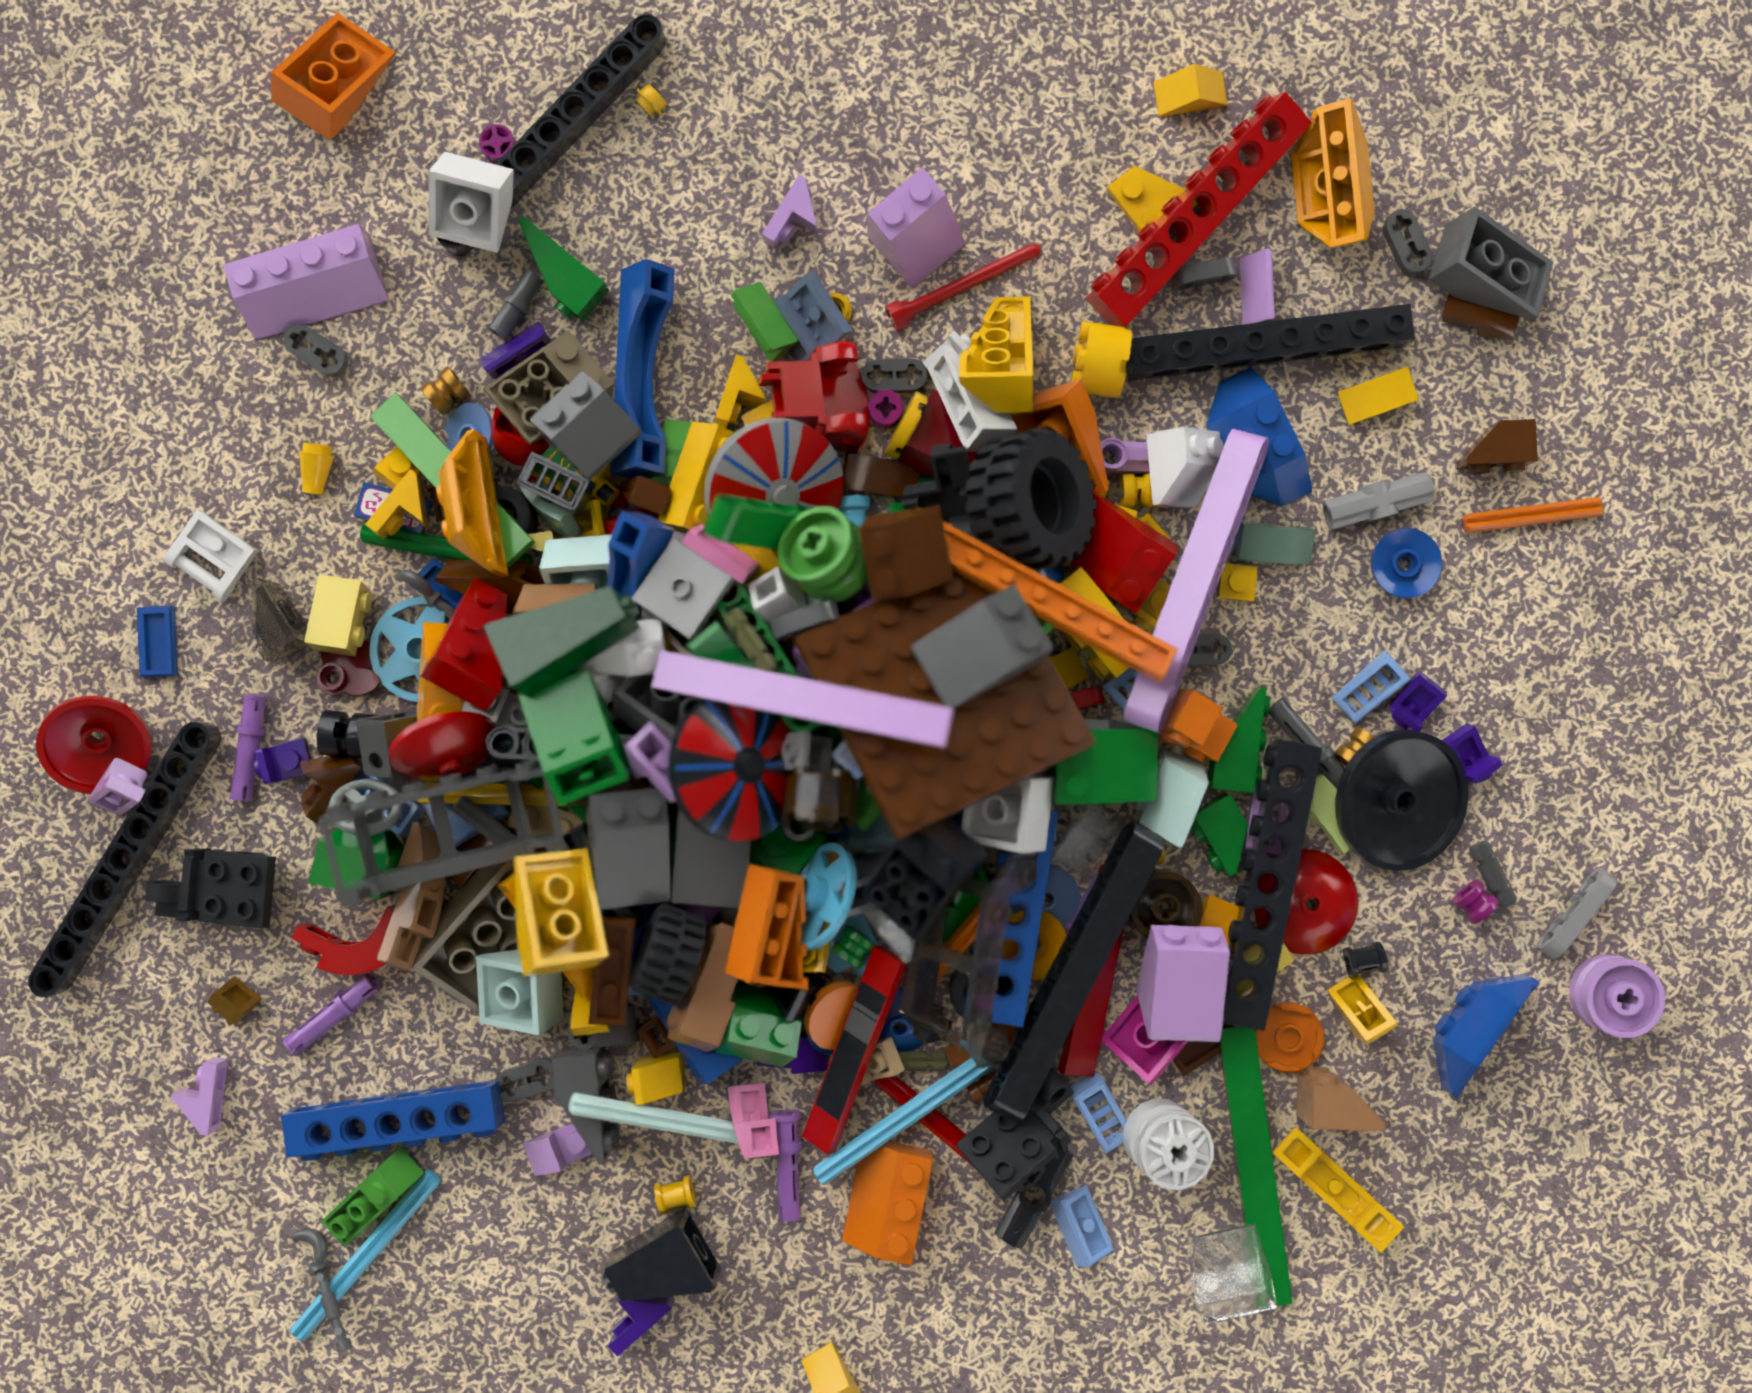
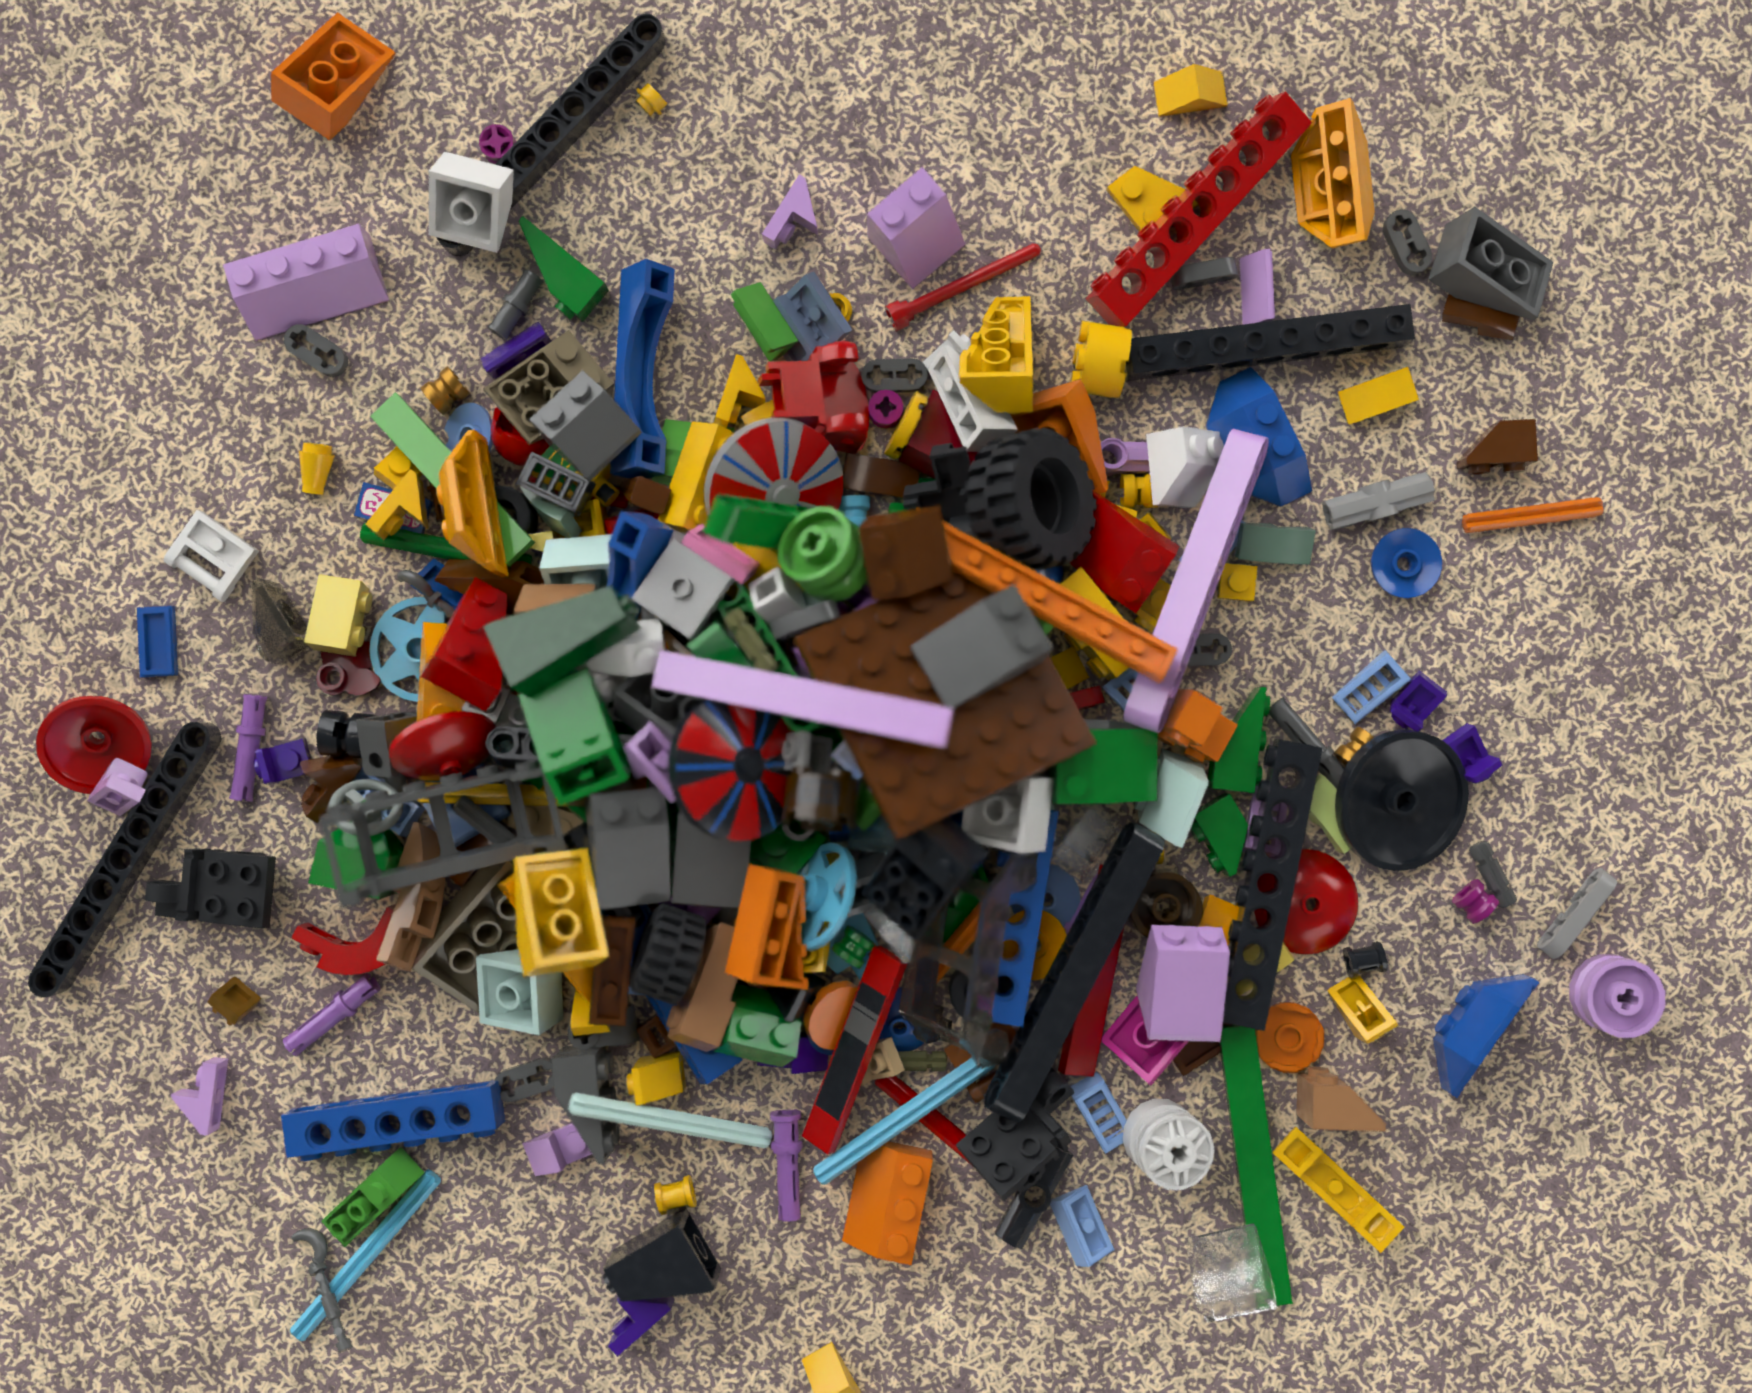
(750, 1120): bright pink slope -> none

